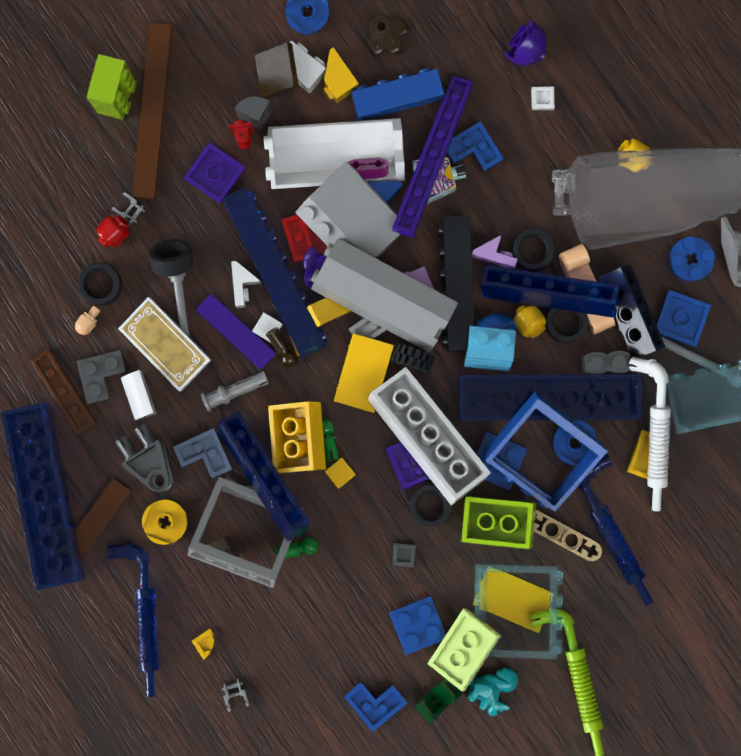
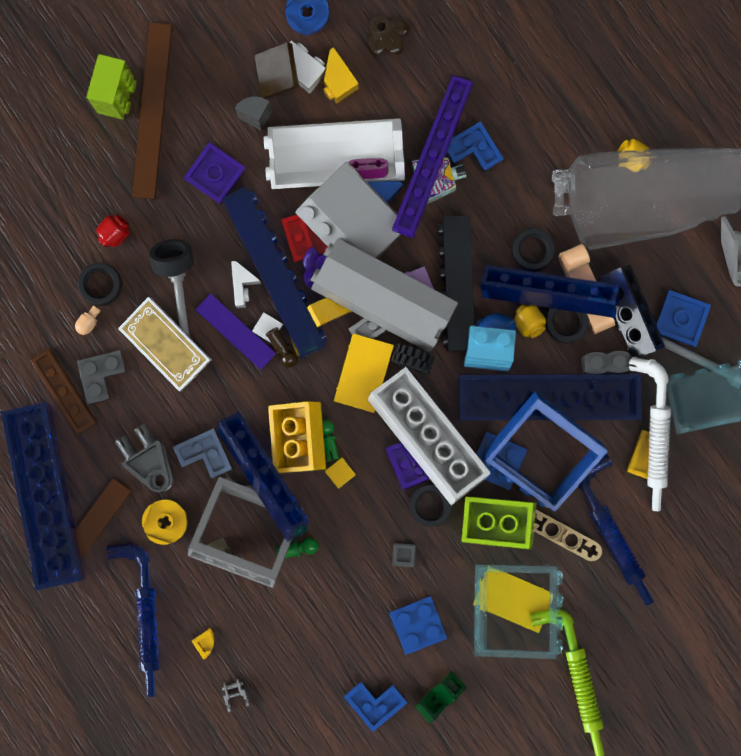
(133, 203): light grey piece -> none
(138, 395): white brick -> none
(225, 394): light grey pin -> none
(241, 131): red hinge -> none
(398, 94): blue brick -> none
(464, 649): yellowish green tile -> none
(488, 253): lavender slope -> none
(488, 688): teal animal -> none
(527, 45): dark purple cylinder -> none
(542, 98): white tile -> none
(562, 445): blue plate -> none
(704, 257): blue plate -> none

